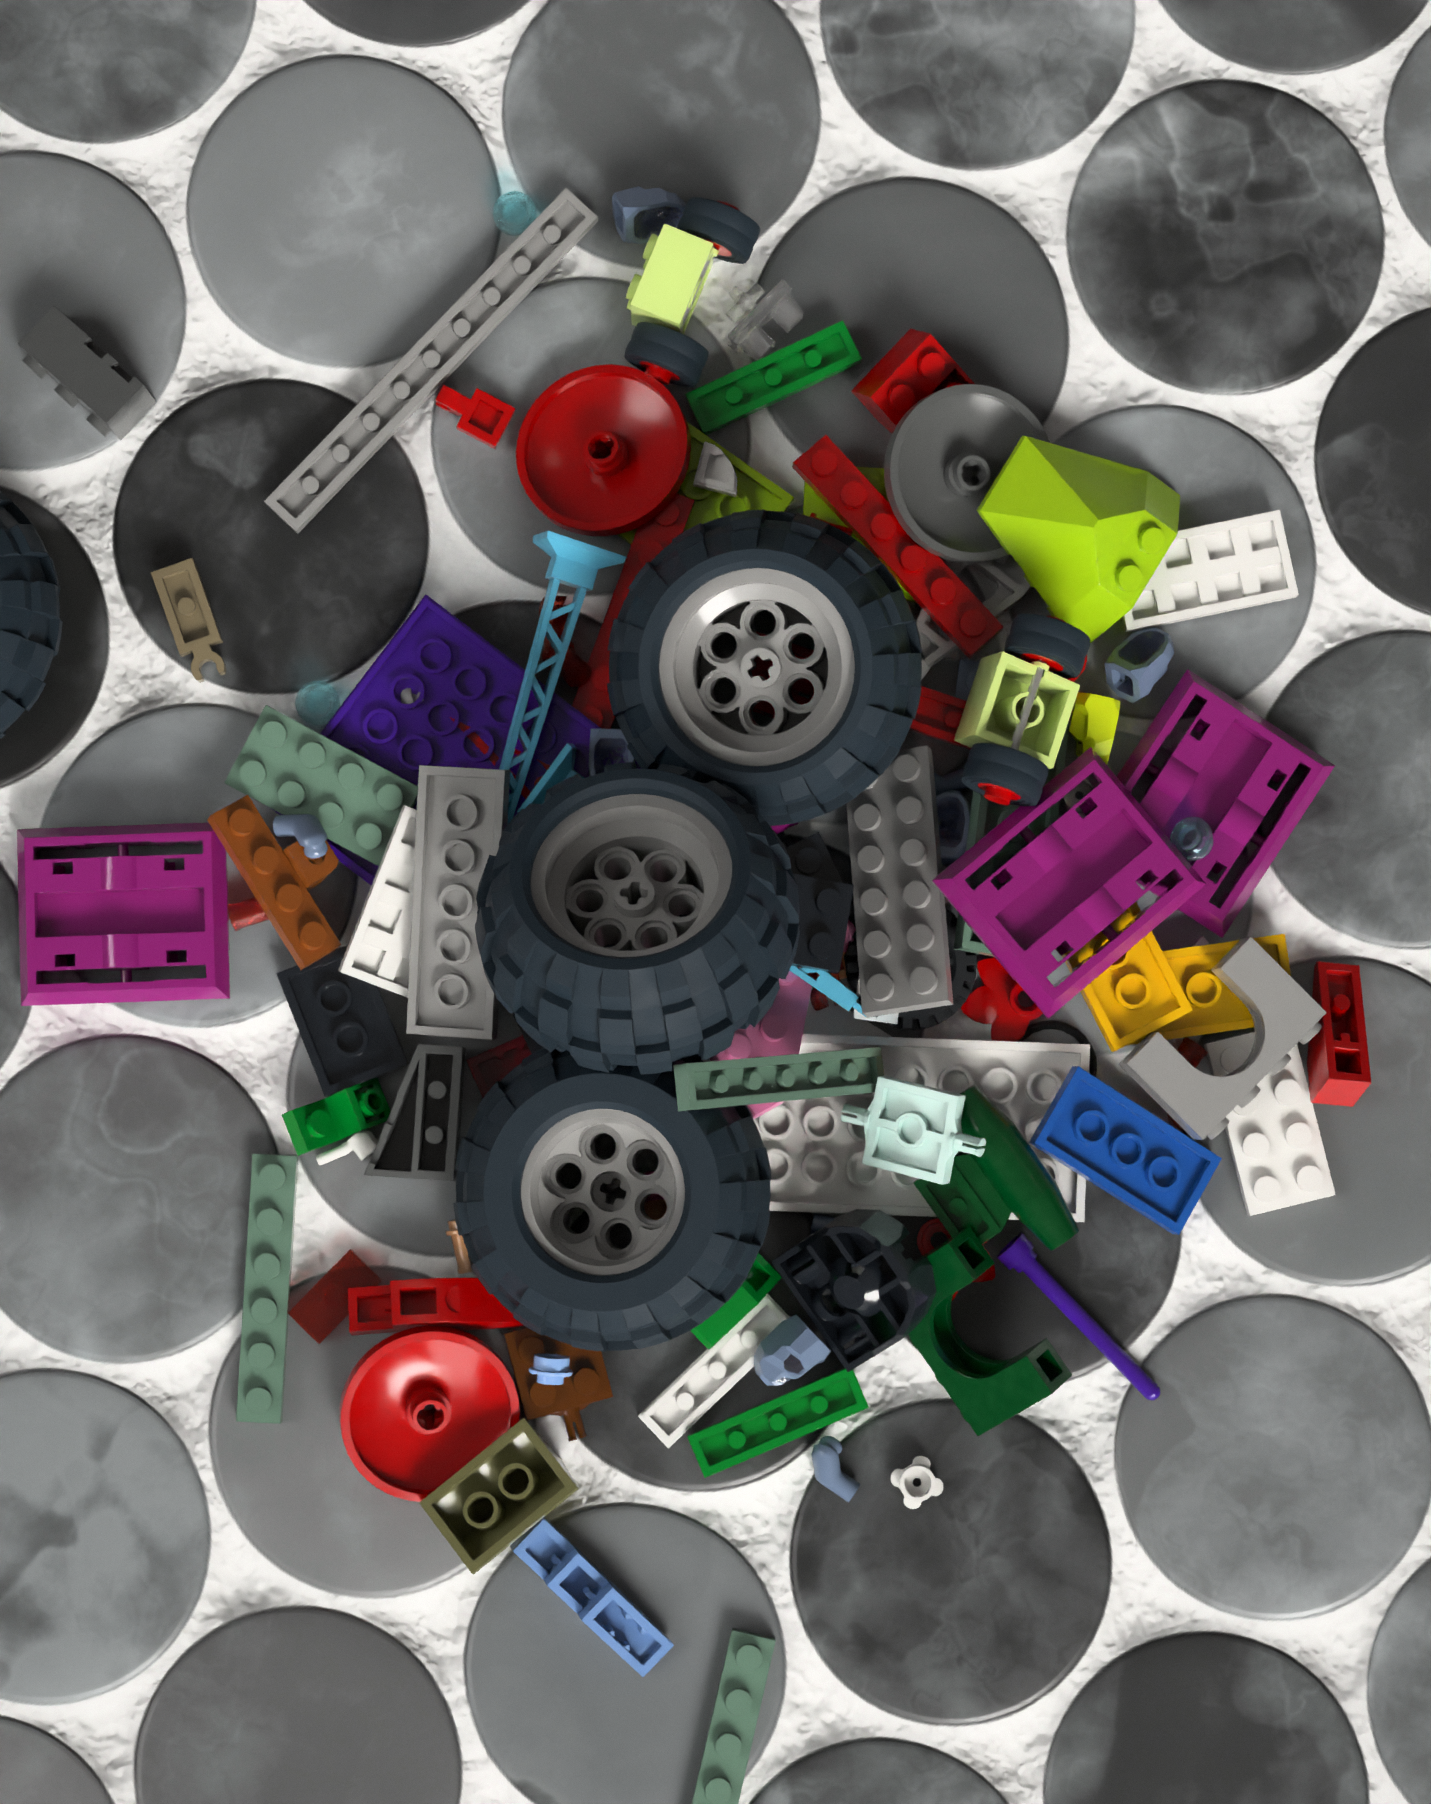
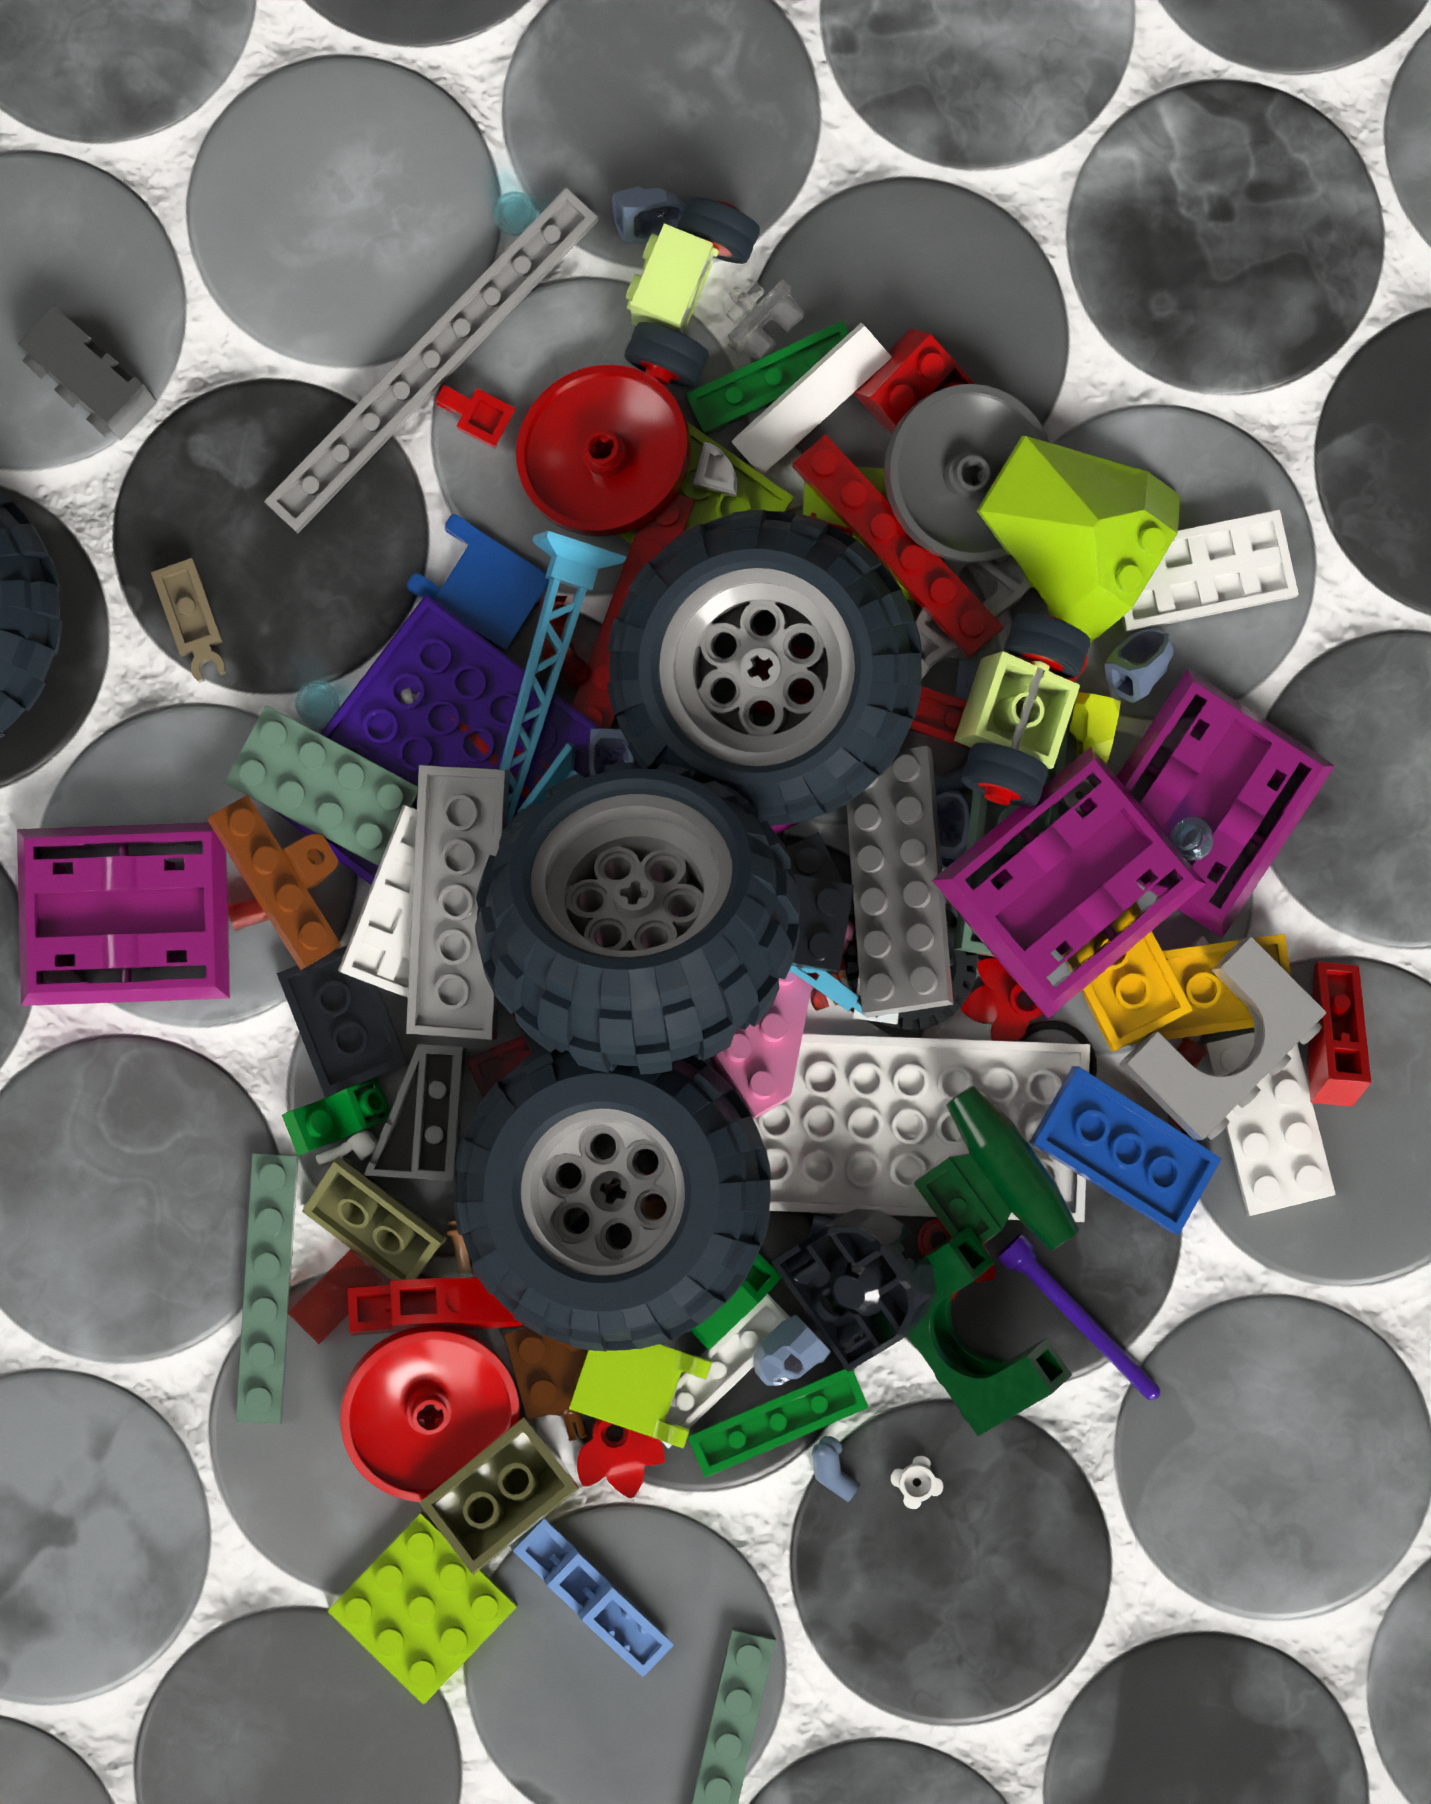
(306, 830): sand blue arm -> none
(374, 1222): none -> olive slope
(421, 1609): none -> lime plate
(488, 587): none -> blue flag
(551, 1368): light blue plate -> none
(618, 1460): none -> red plate
(636, 1388): none -> lime flag
(777, 1078): sand green plate -> none
(811, 399): none -> white tile
(913, 1129): light aqua plate -> none

